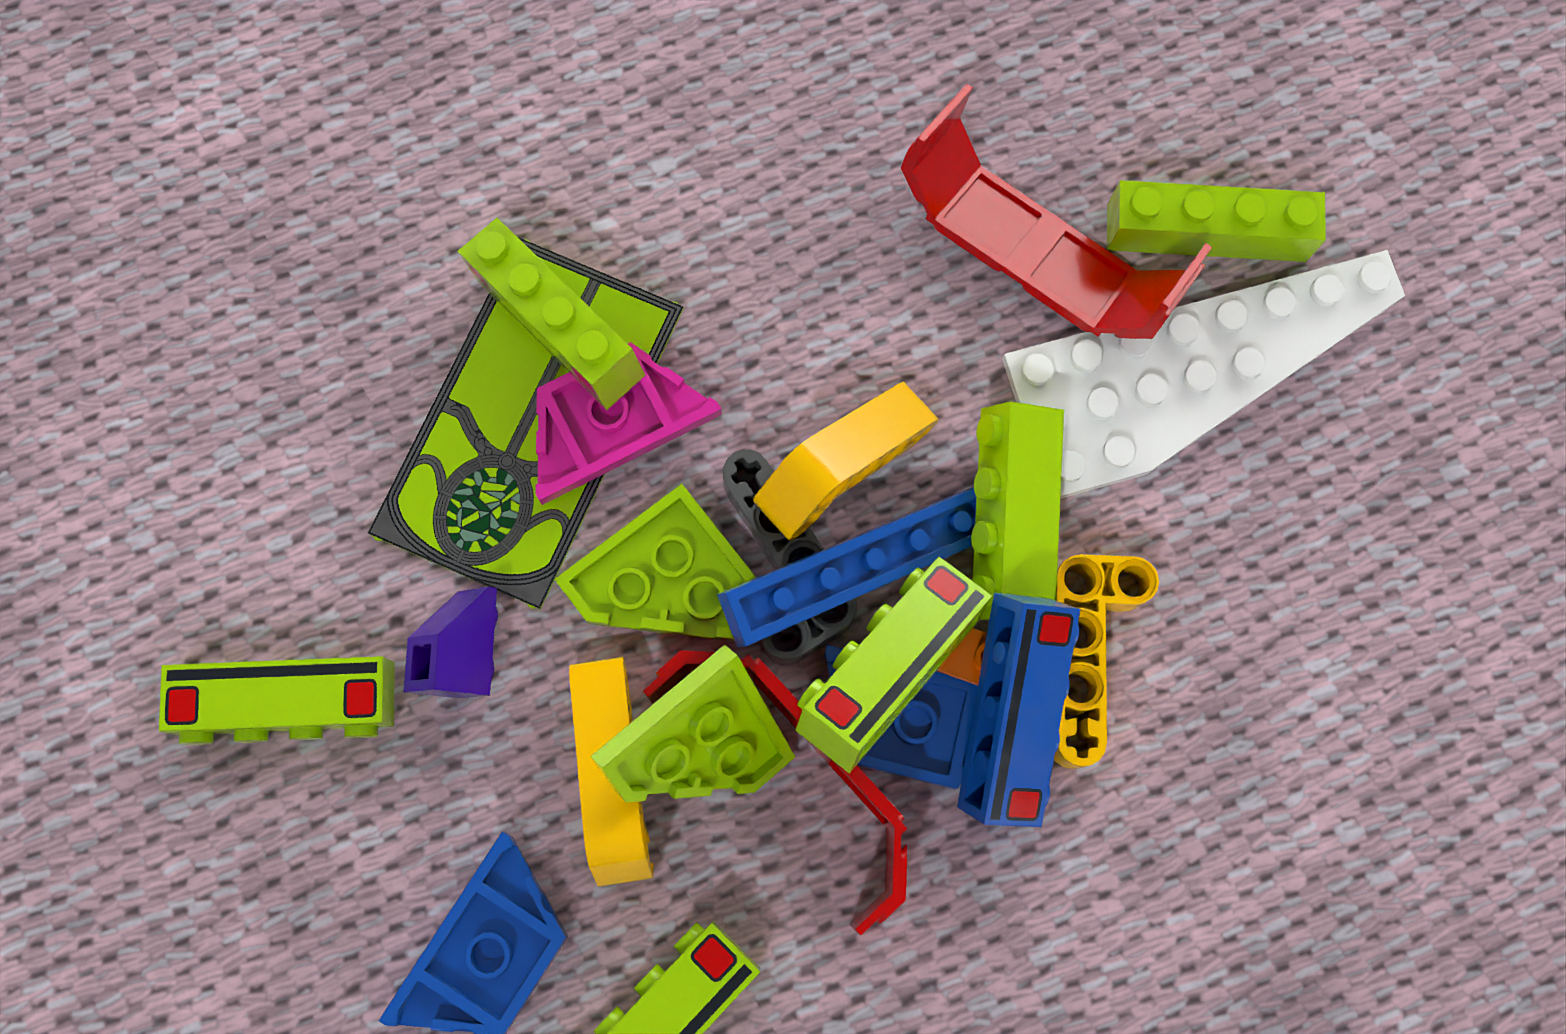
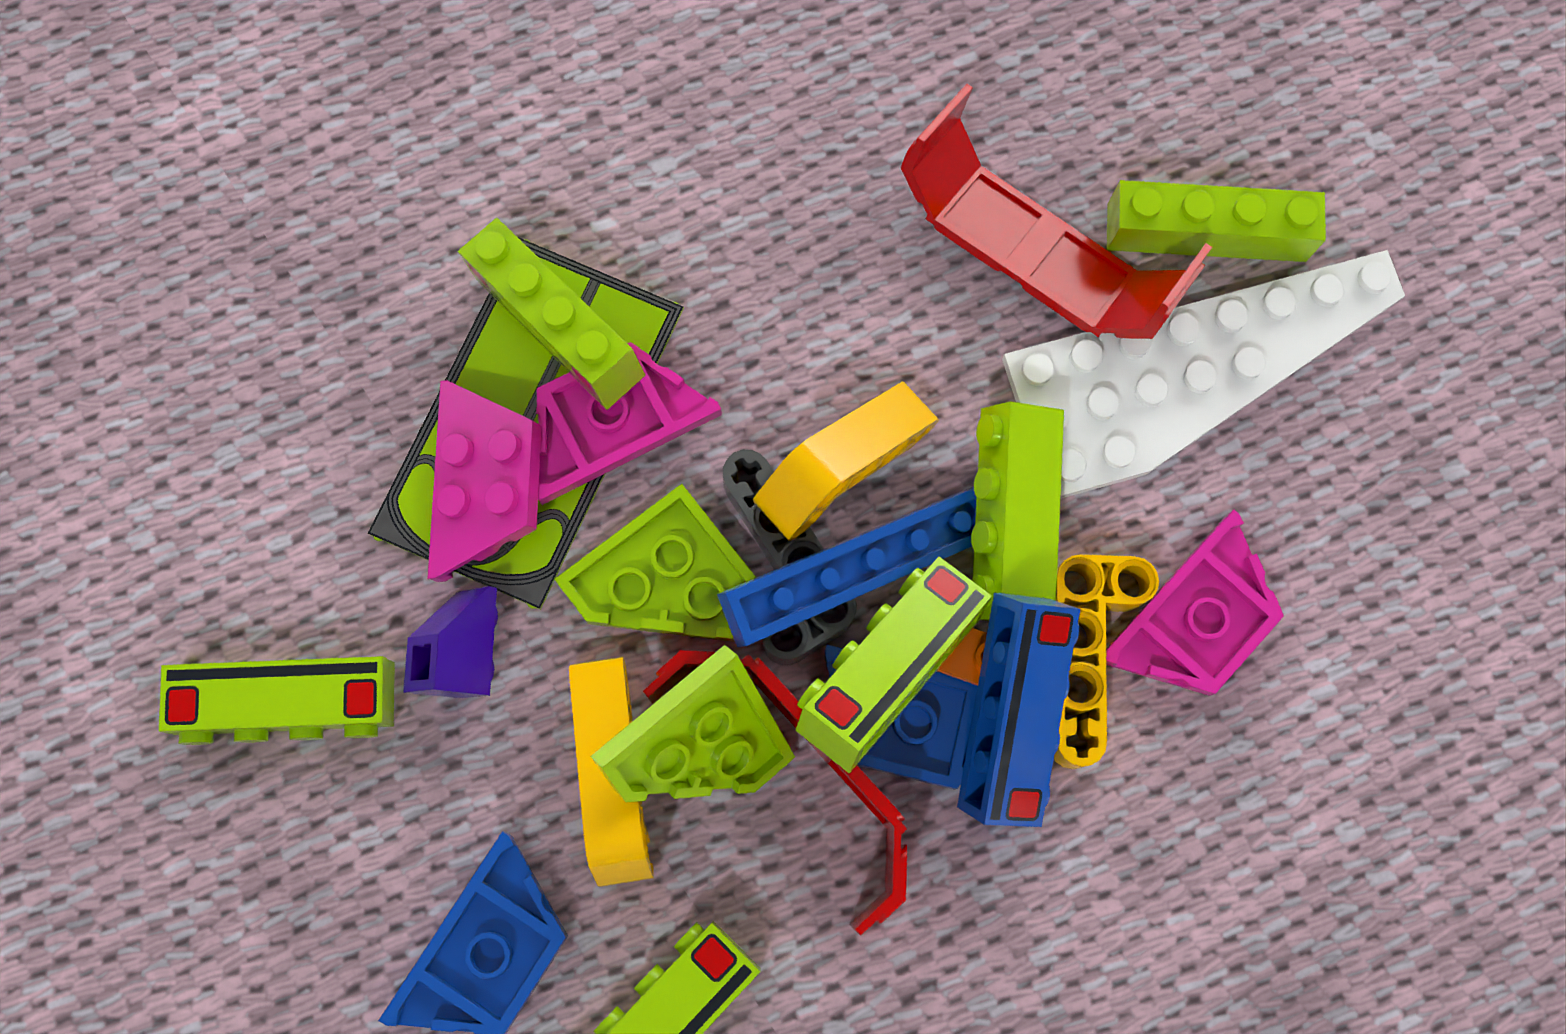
(481, 480): none -> dark pink wing
(1202, 616): none -> dark pink wing

